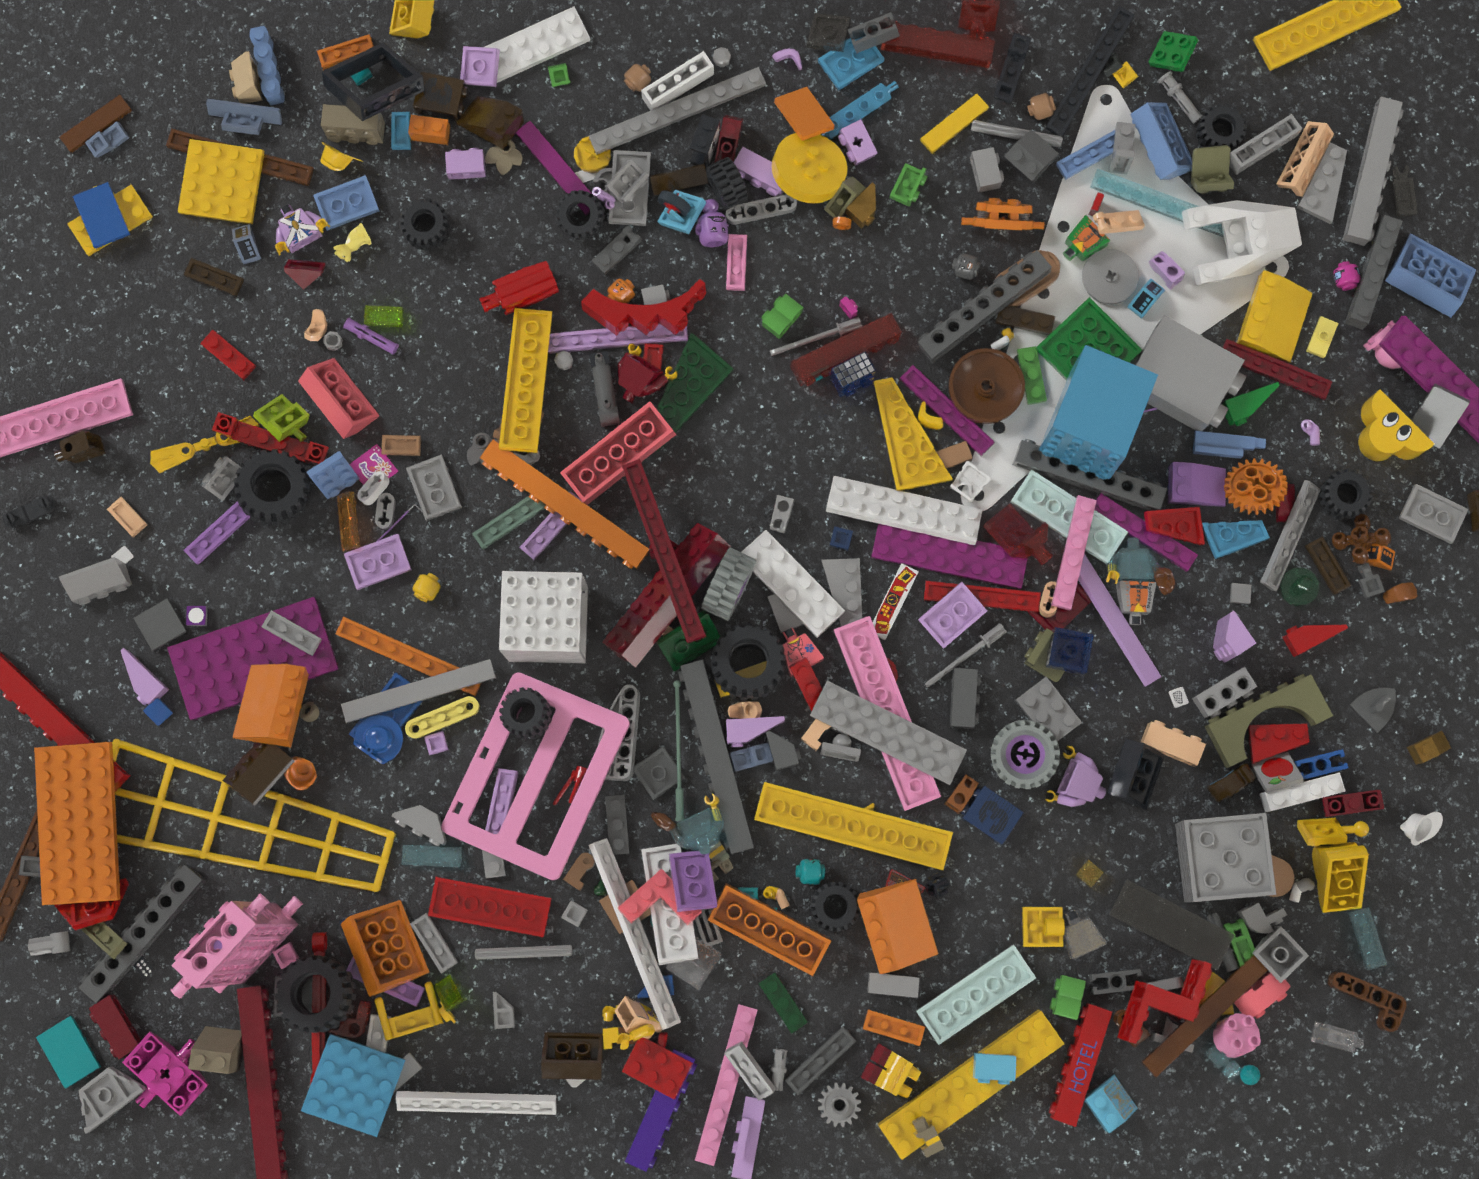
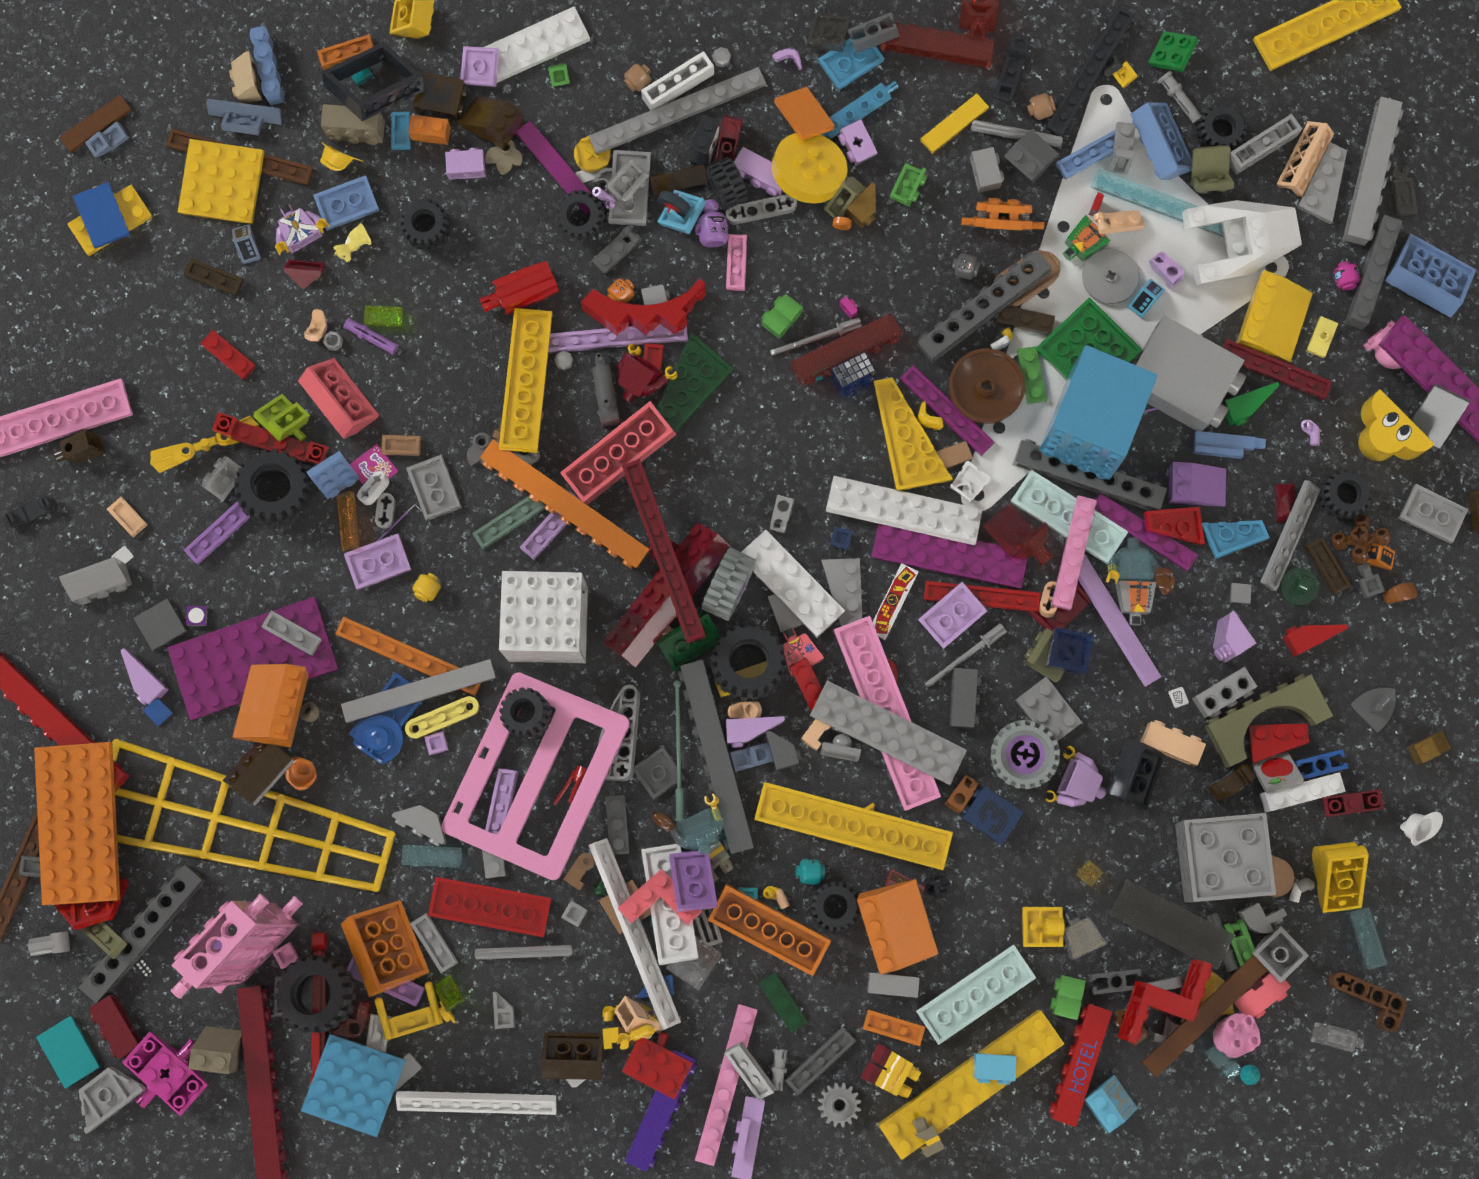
(1255, 486): orange gear -> none
(1329, 831): yellow plate -> none

